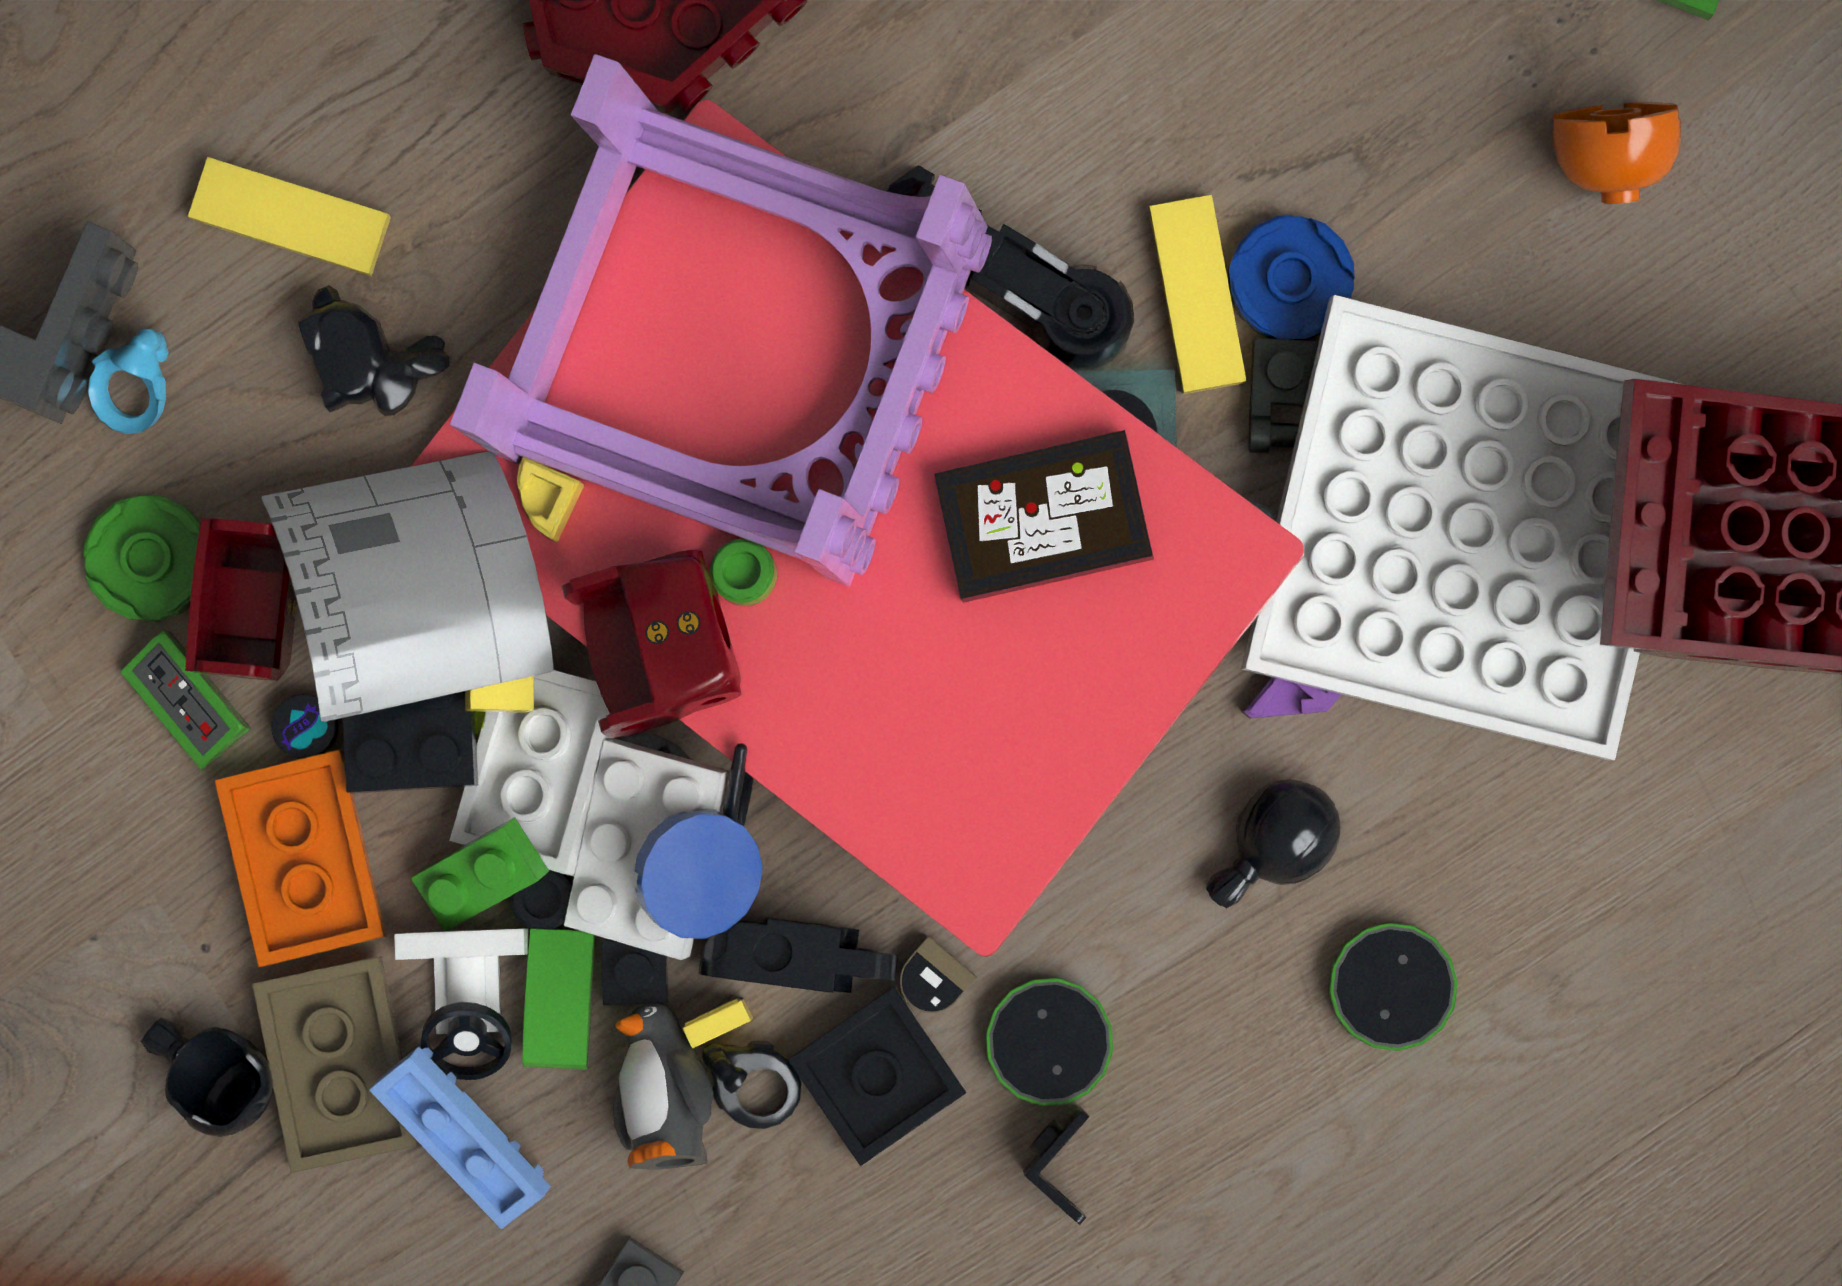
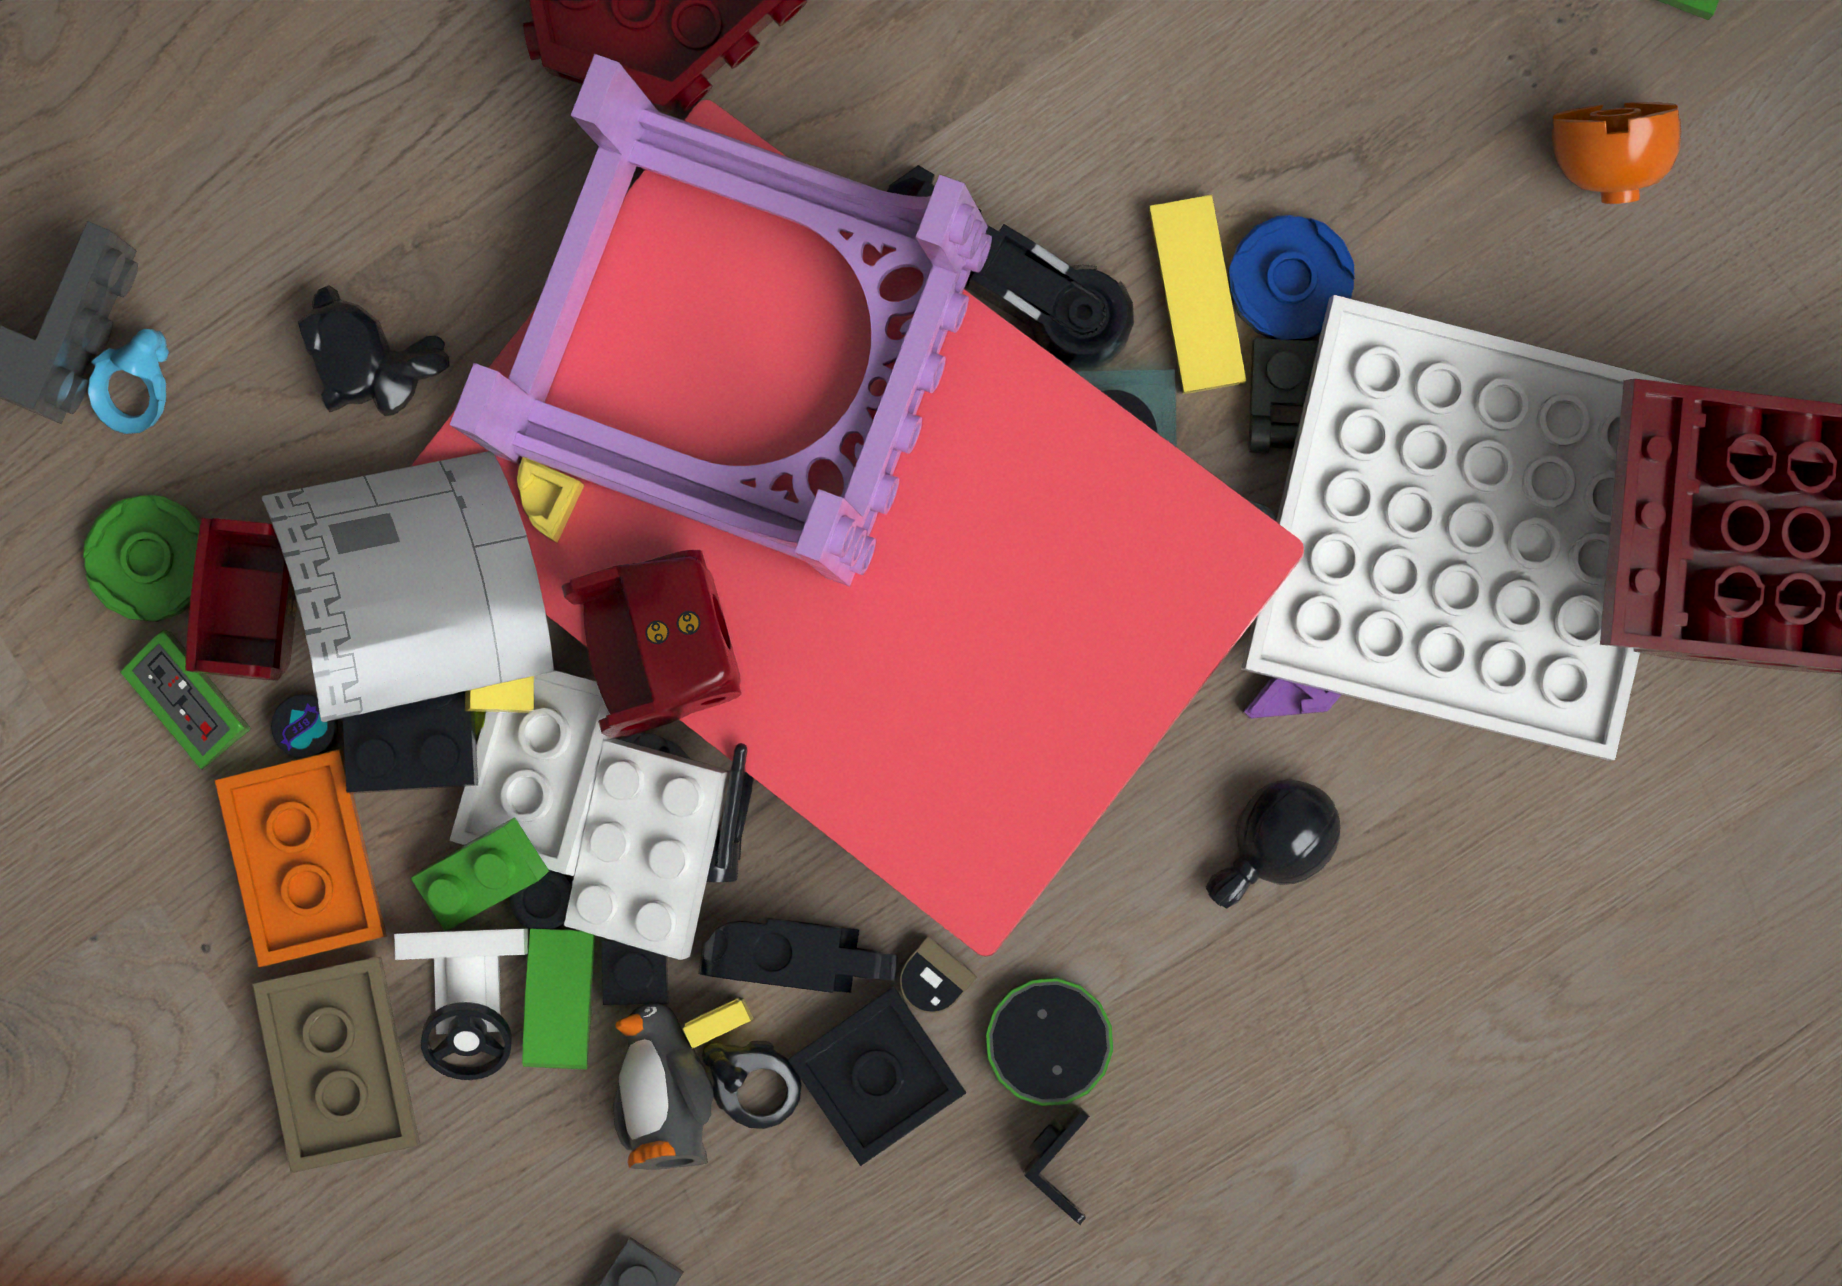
(213, 1078): black hair -> none
(289, 216): light yellow tile -> none
(460, 1137): light blue plate -> none
(698, 873): tile -> none
(743, 572): bright green tile -> none
(1043, 516): tile -> none
(1392, 986): black tile -> none

